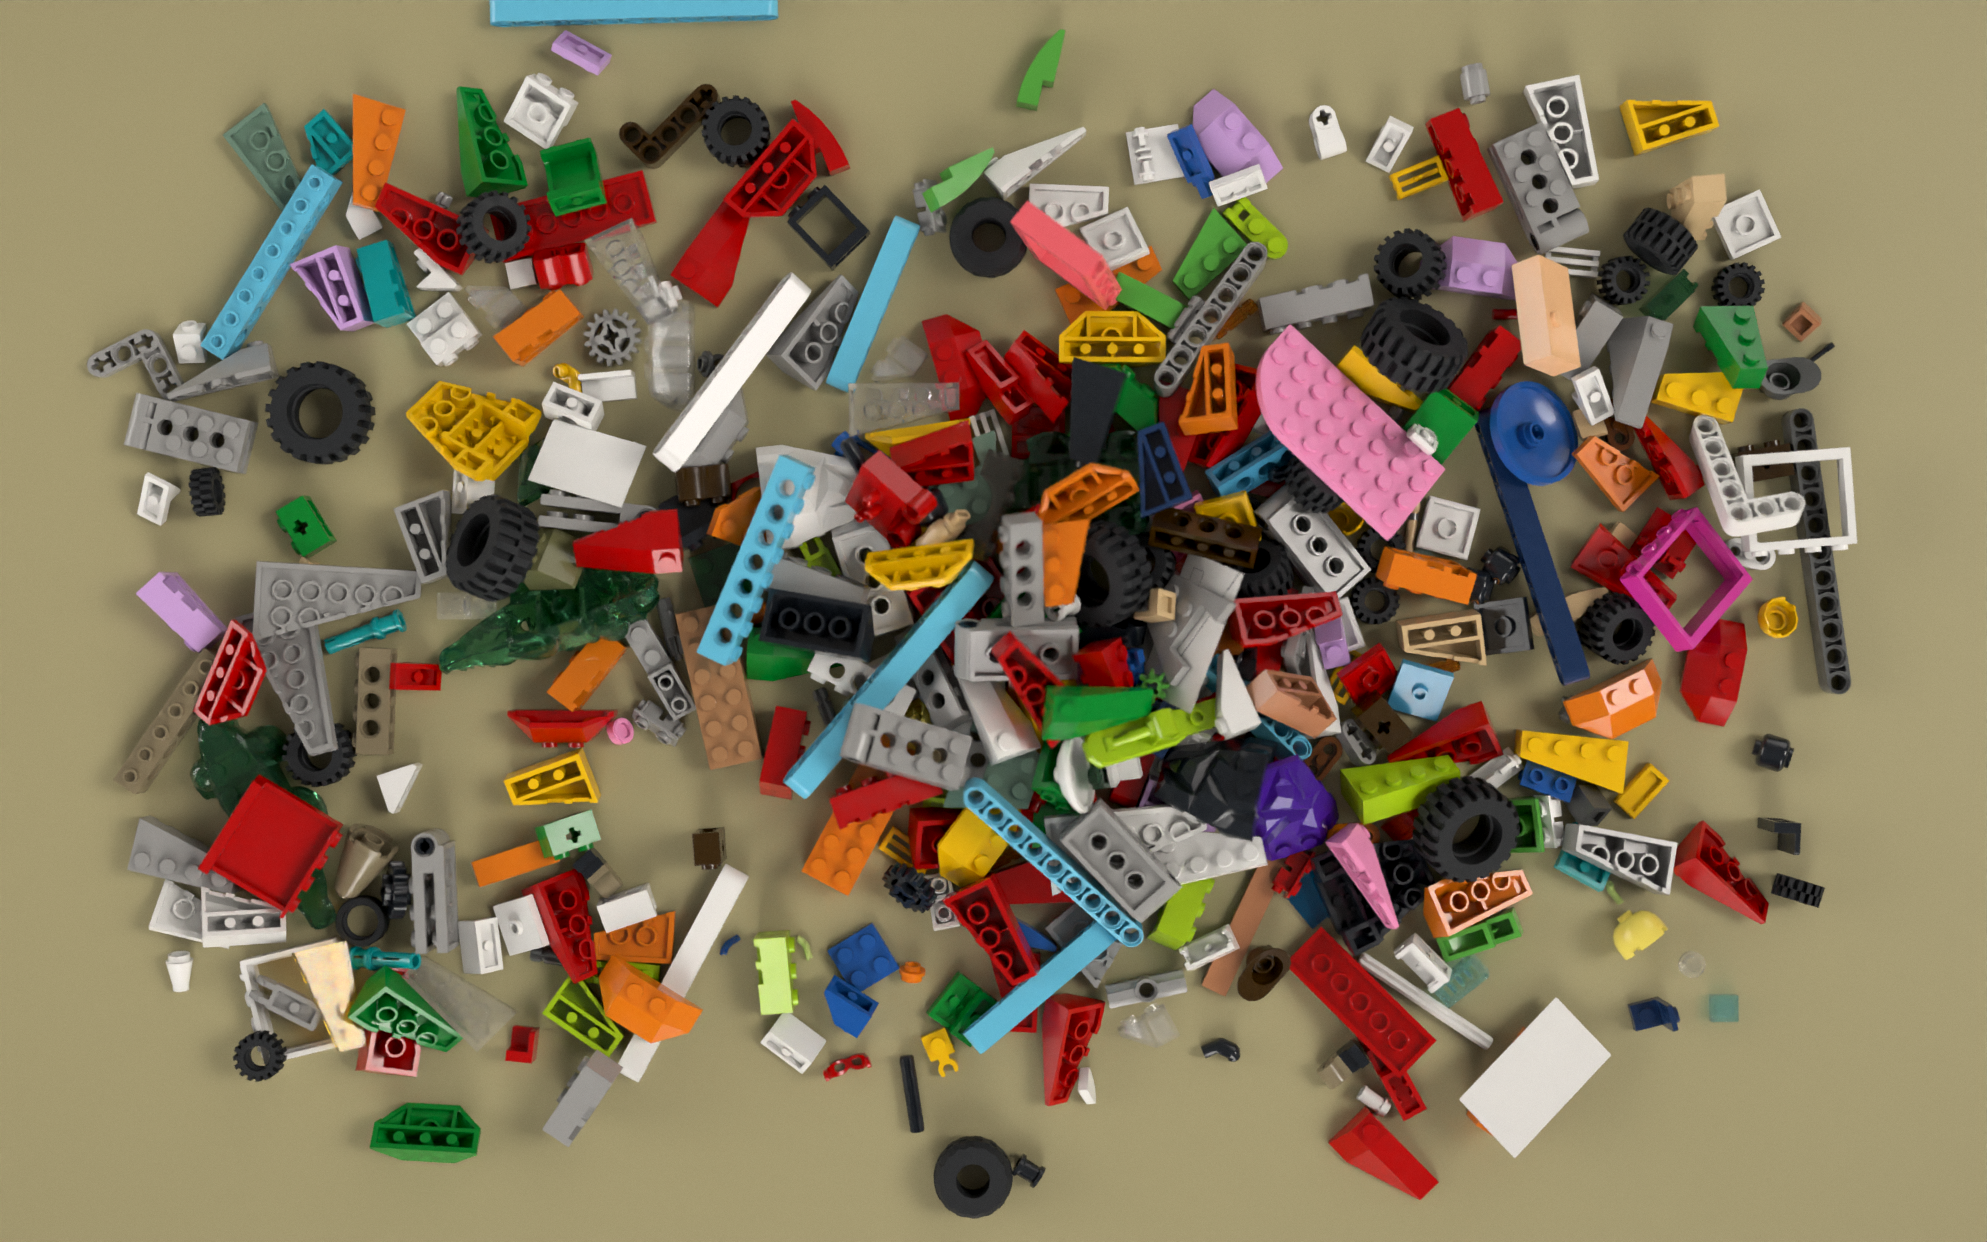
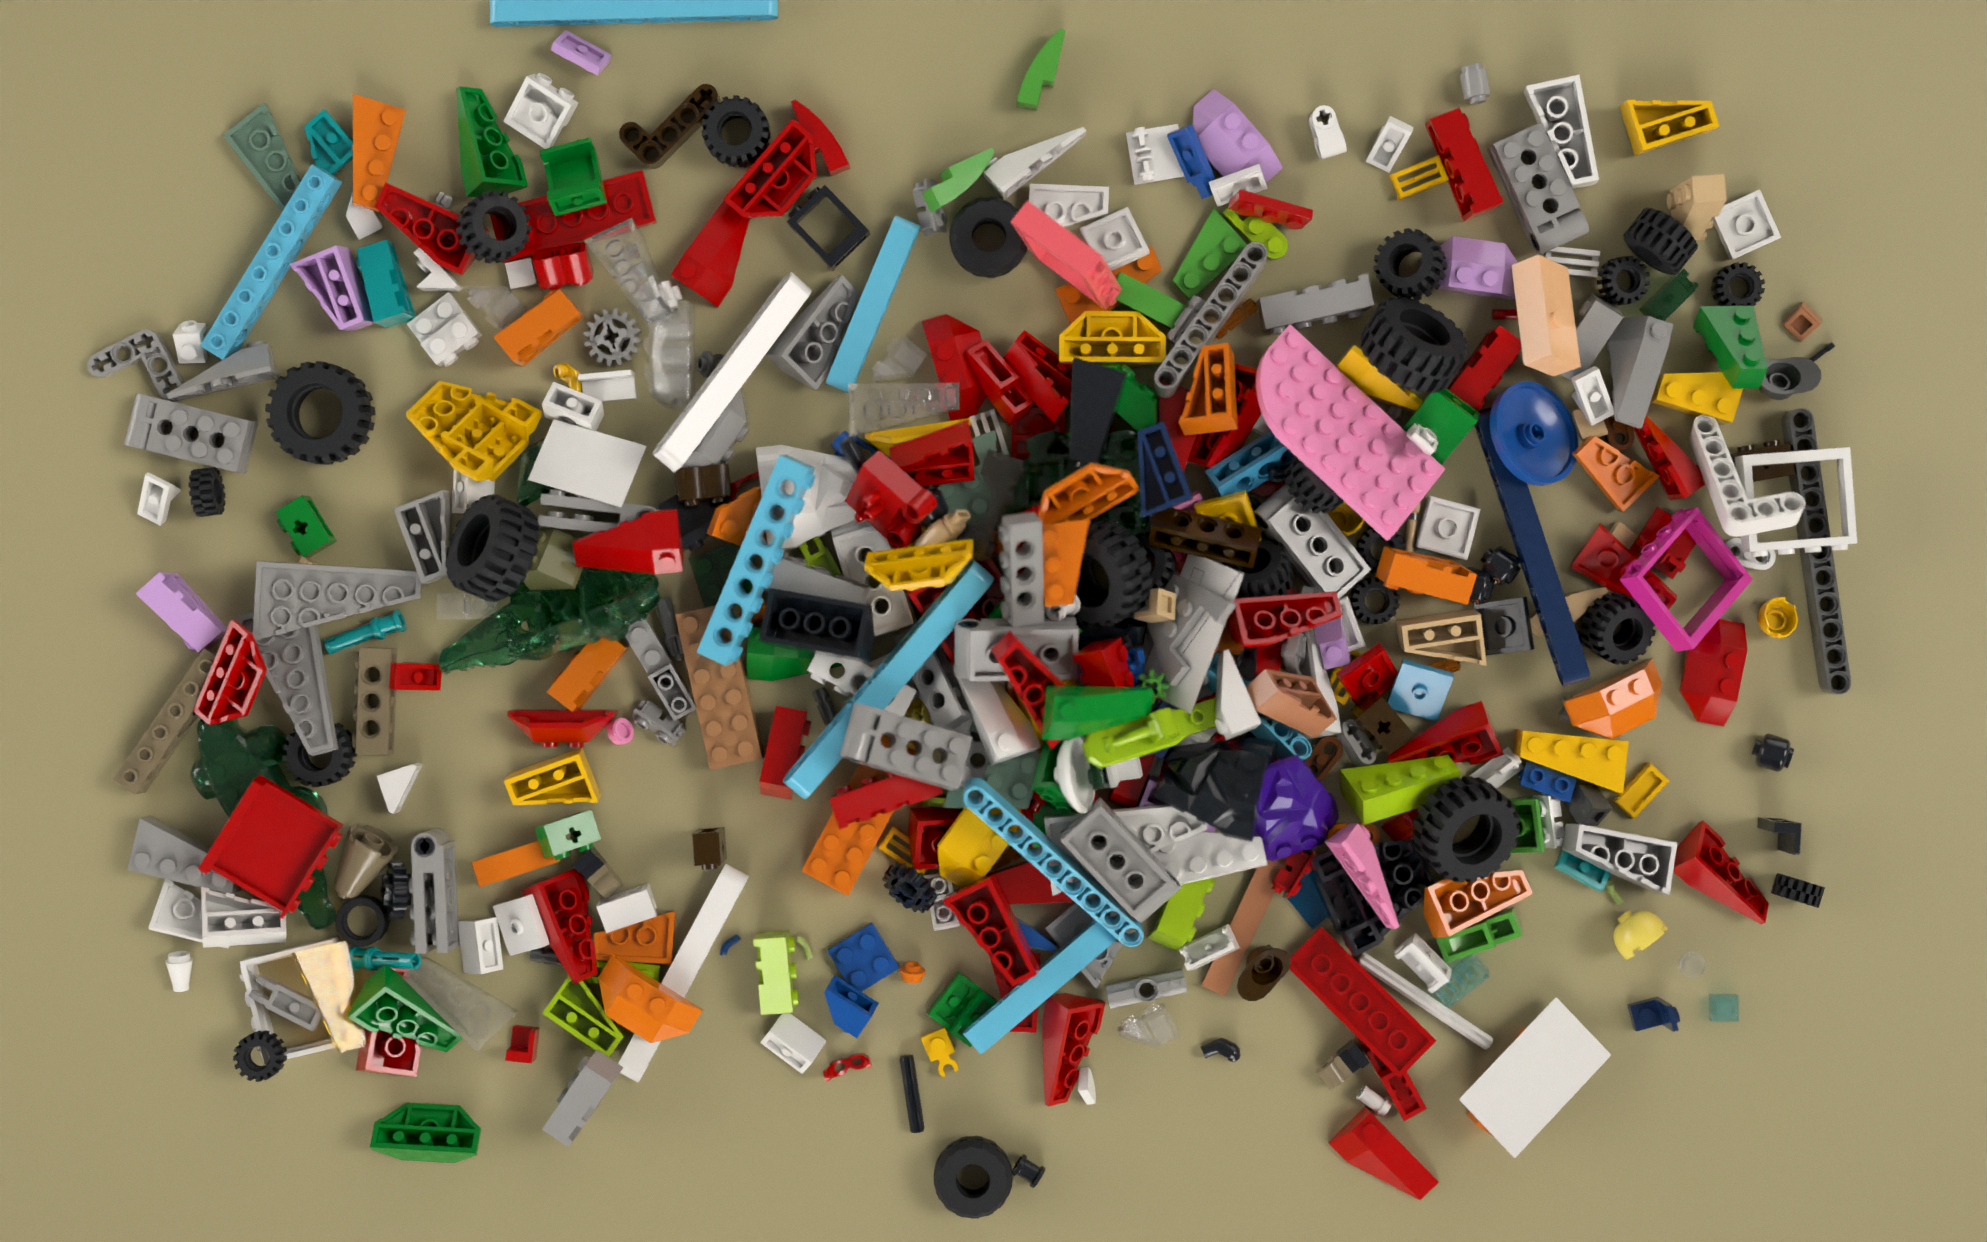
(1270, 209): none -> red plate

